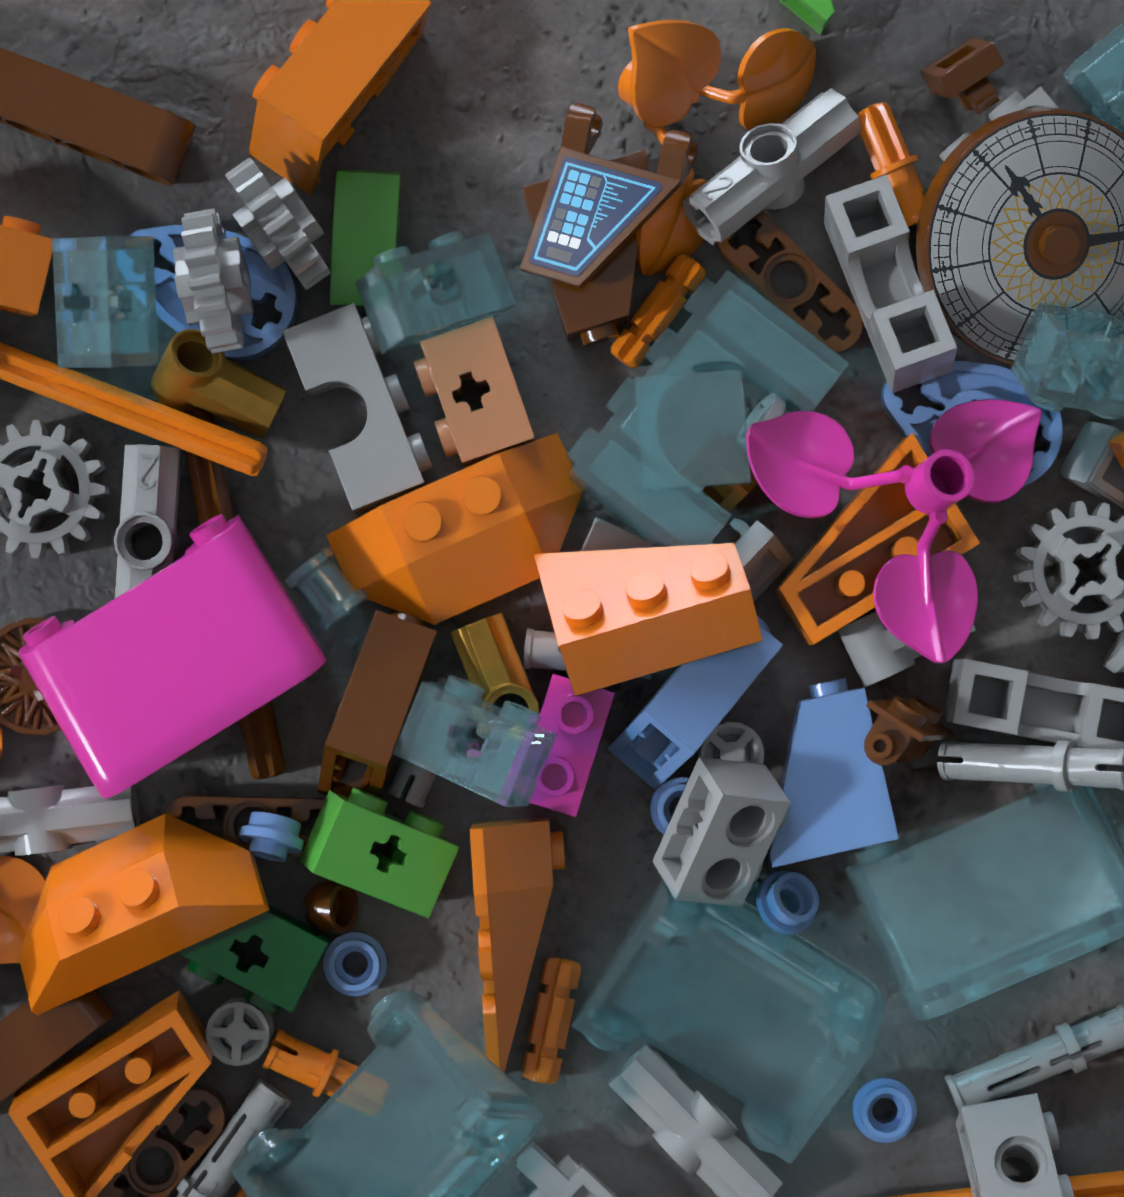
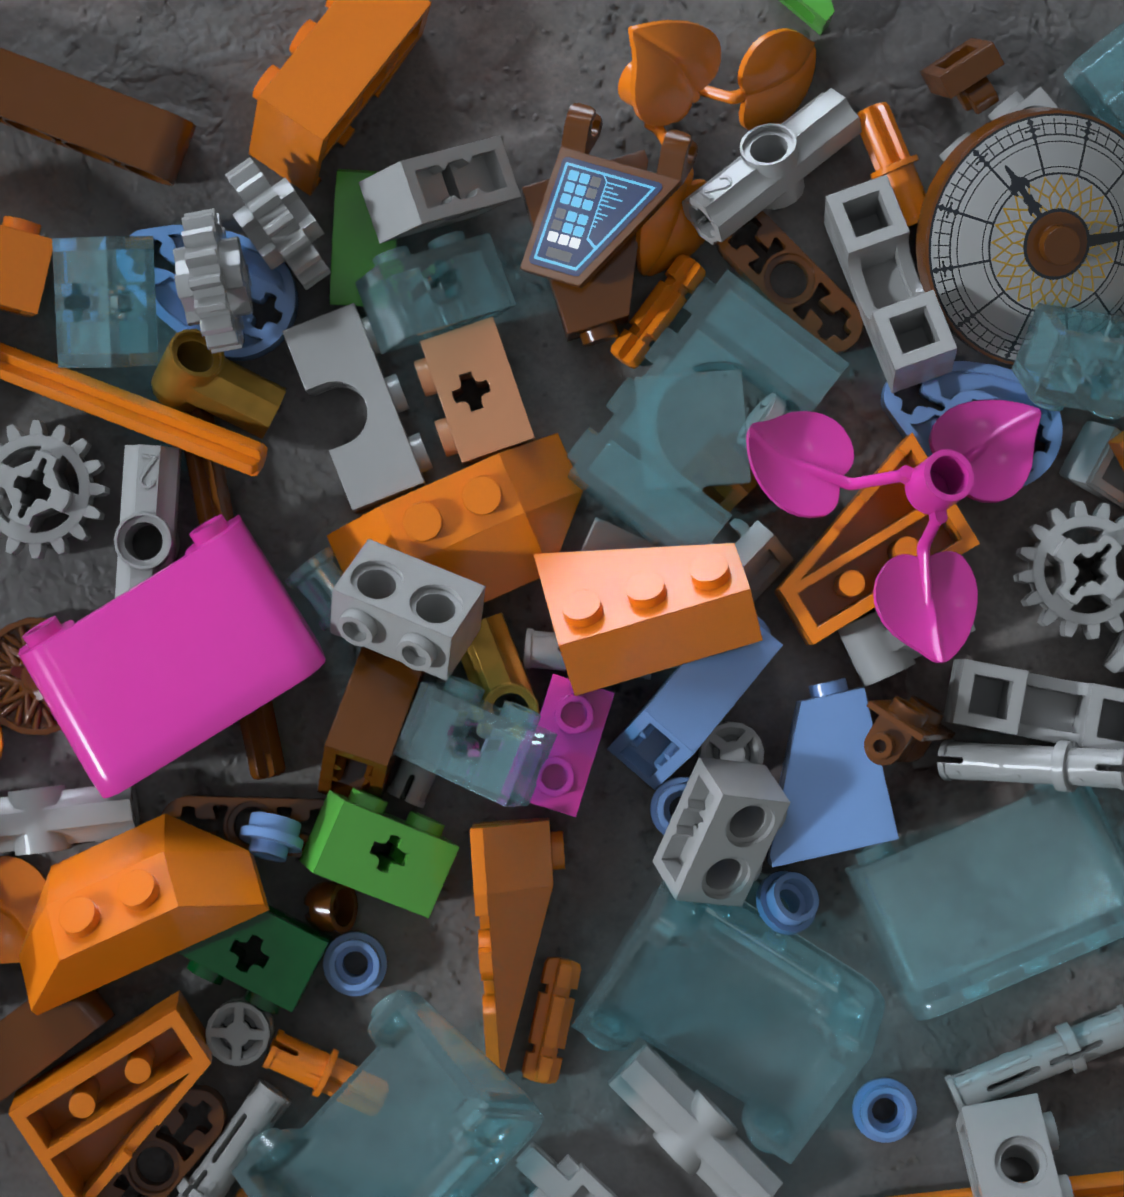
(407, 609): none -> light grey brick
(439, 189): none -> light grey brick

